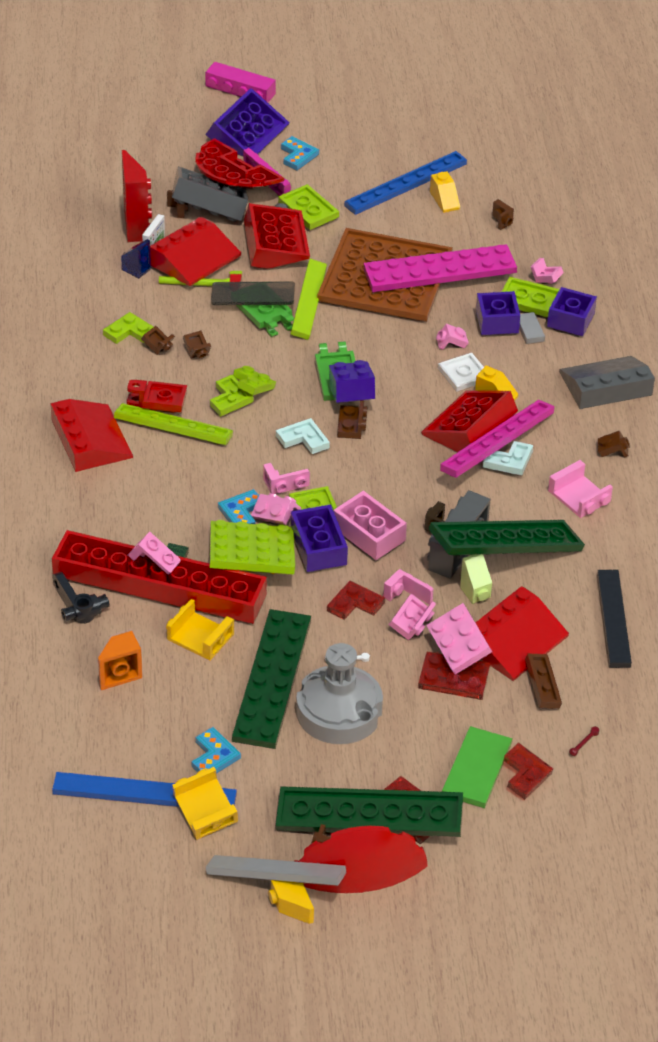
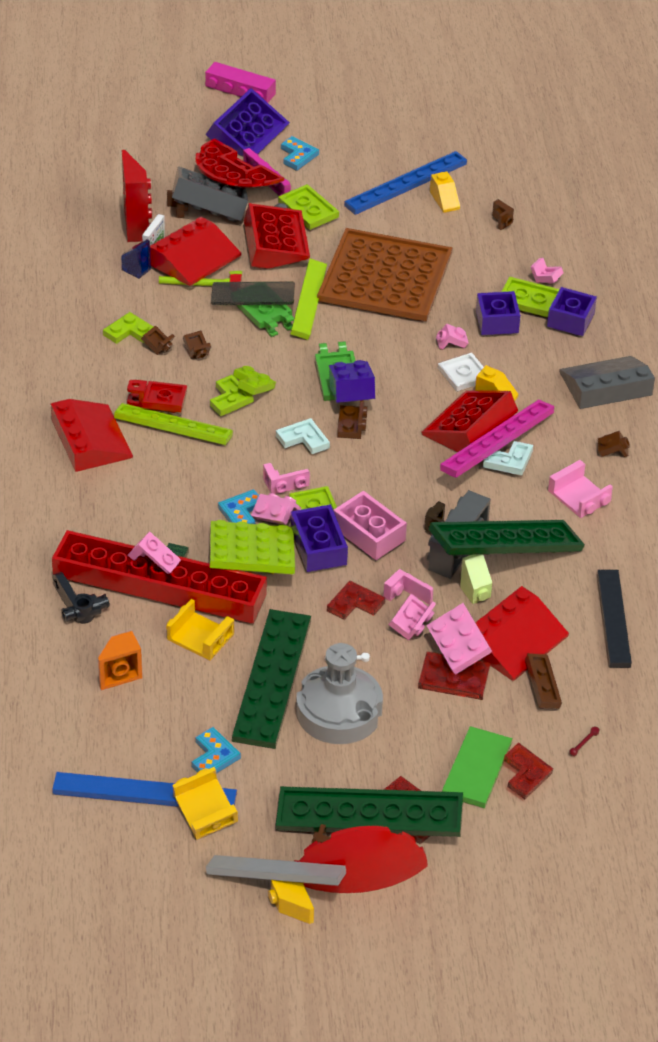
(439, 268): dark pink plate -> none
(531, 328): light grey tile -> none

